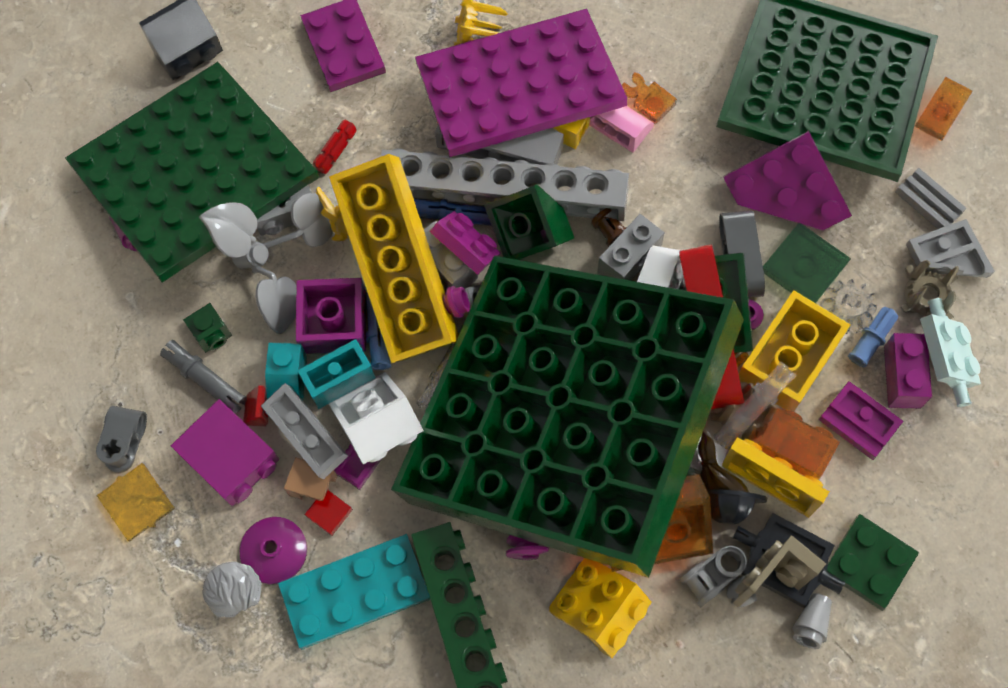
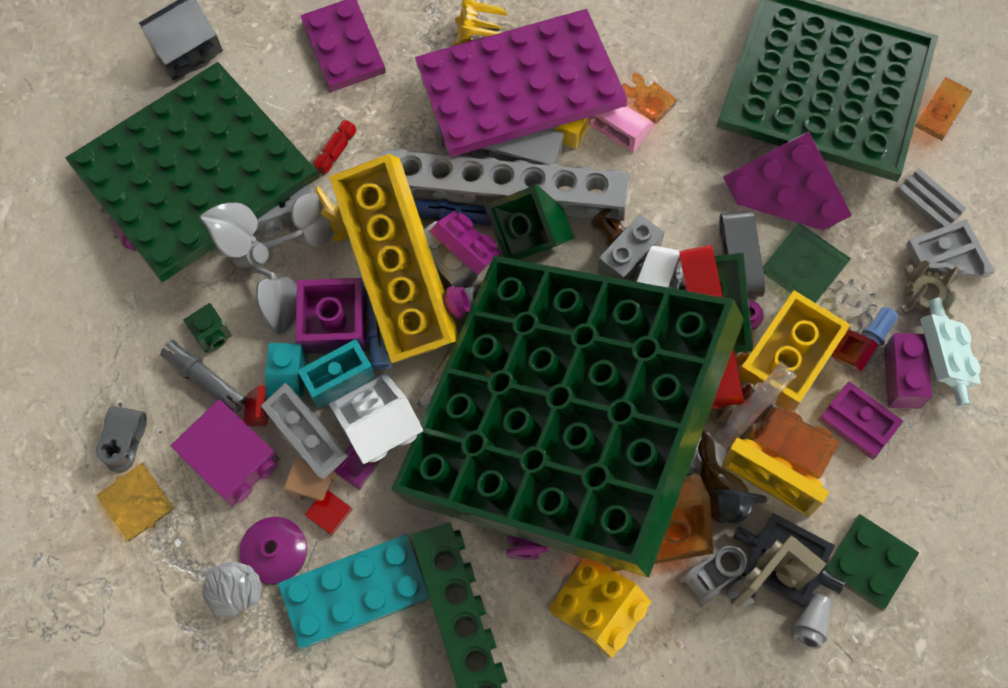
(854, 350): none -> dark red tile

